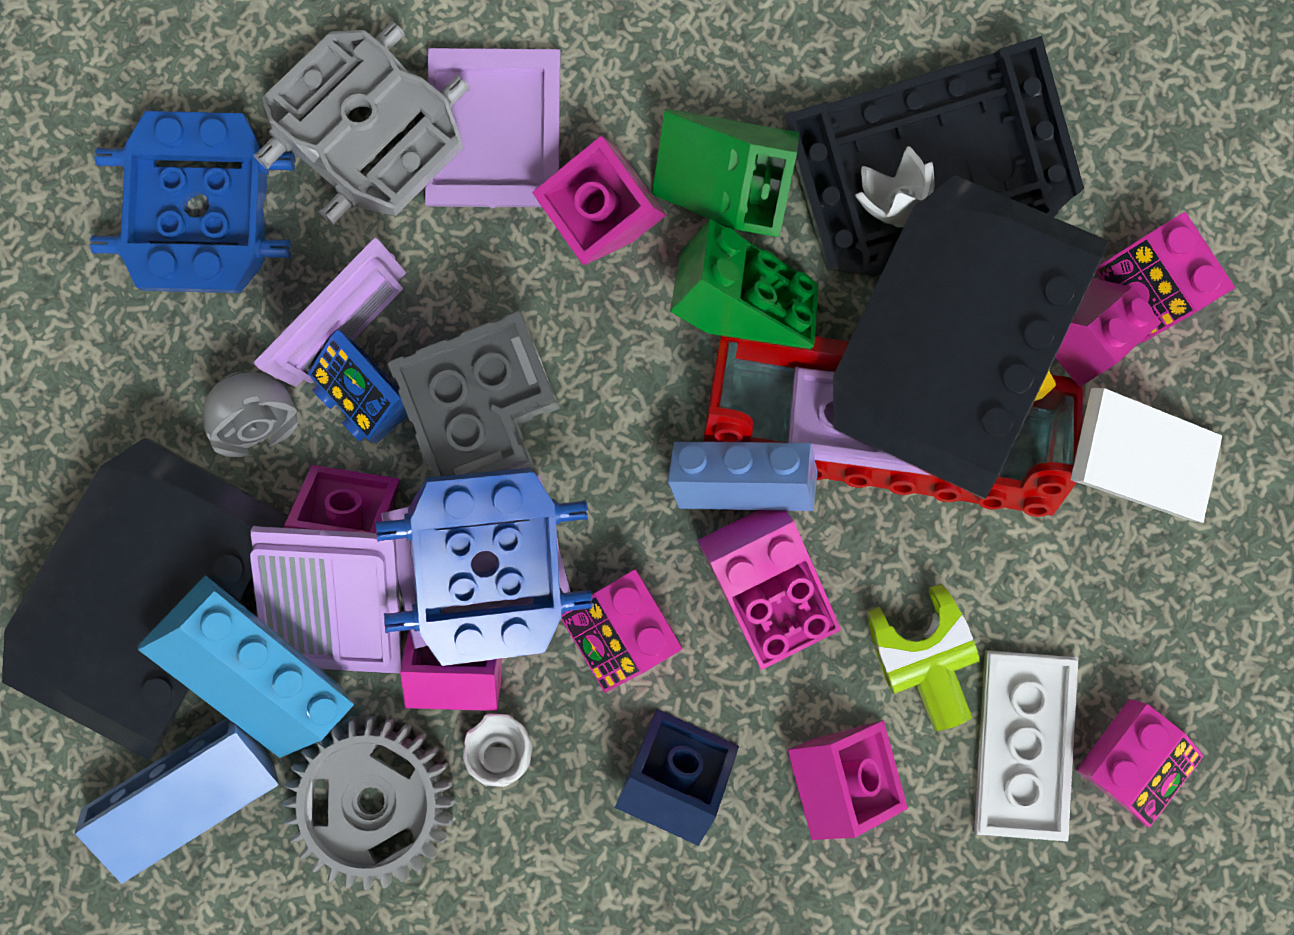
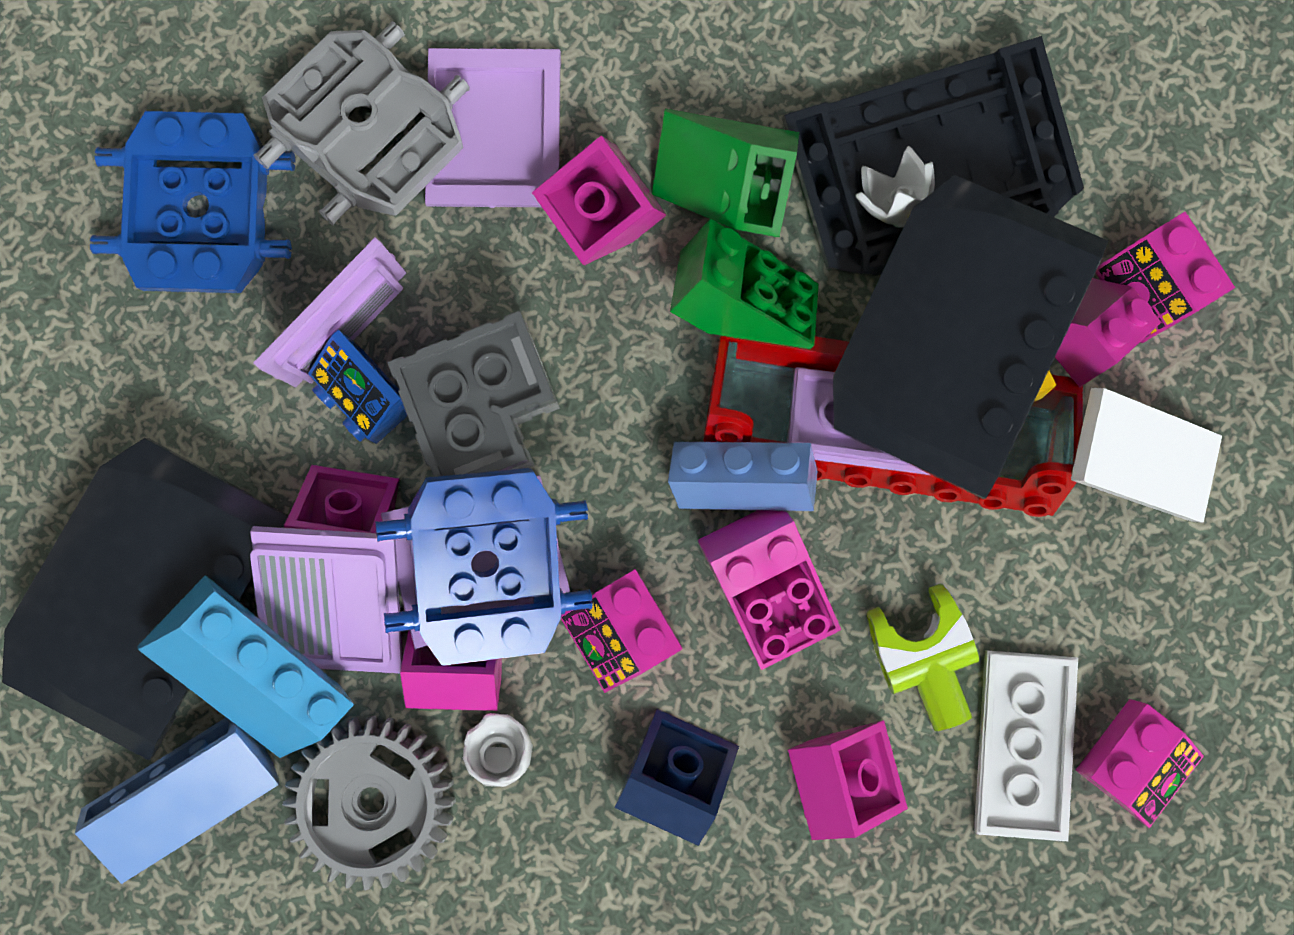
(246, 411): light grey cylinder -> none

